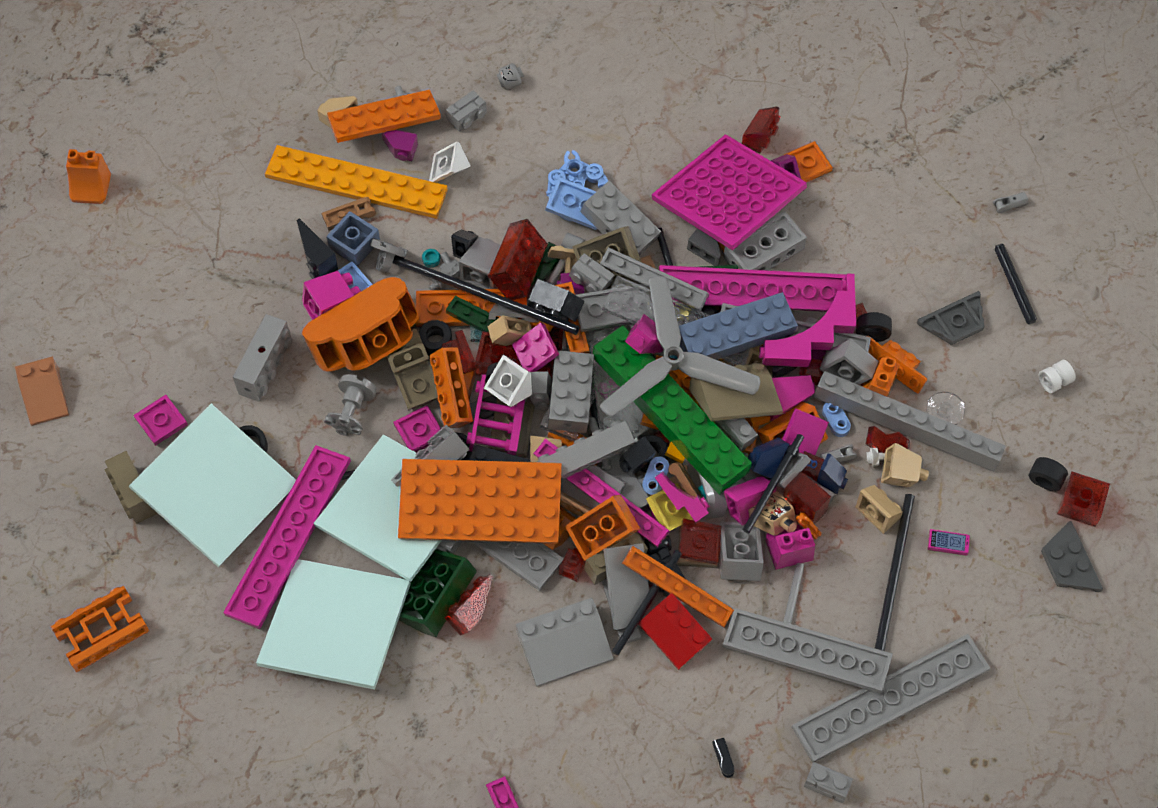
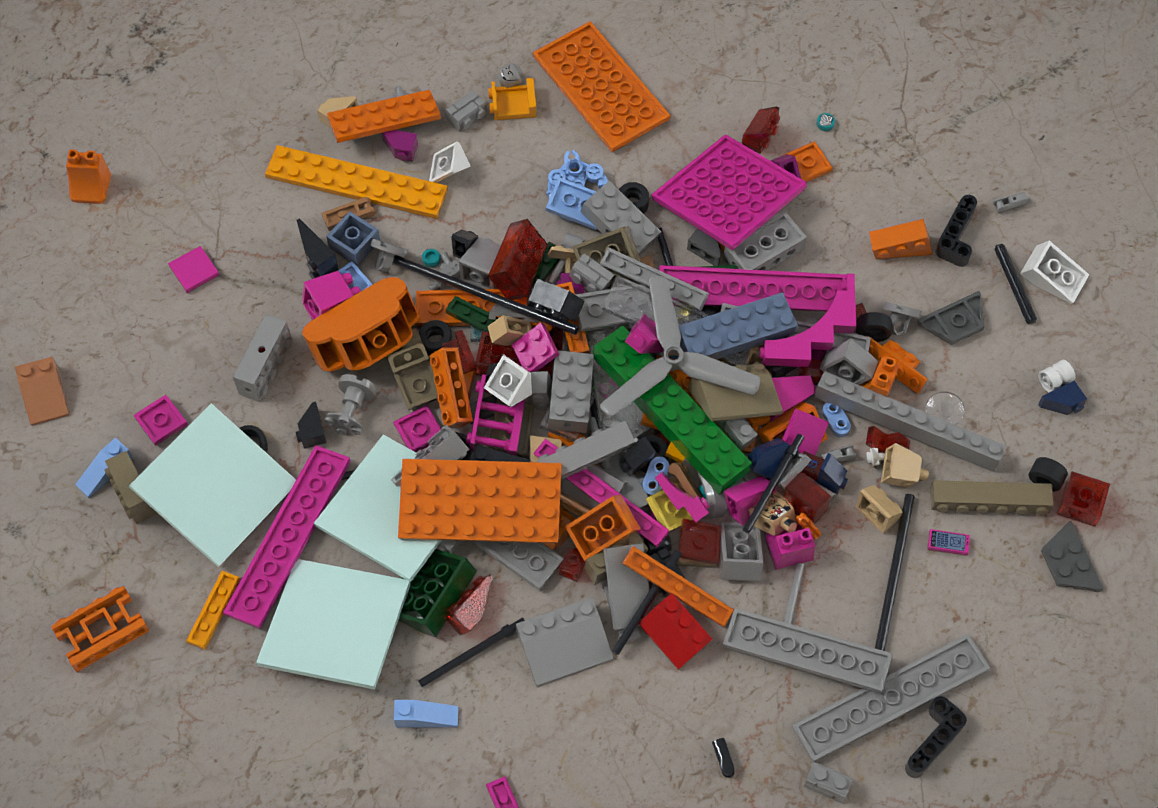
(95, 475): none -> light blue slope
(193, 269): none -> dark pink tile
(213, 610): none -> light orange tile
(310, 428): none -> black slope
(424, 714): none -> light blue slope
(506, 631): none -> black bar
(514, 101): none -> light orange panel
(601, 86): none -> orange plate
(639, 191): none -> black tyre
(825, 122): none -> tile
(901, 241): none -> orange wedge
(901, 314): none -> light grey tile
(933, 741): none -> black beam
(952, 241): none -> black beam
(991, 497): none -> dark tan brick
(1054, 272): none -> white slope
(1064, 399): none -> dark blue slope

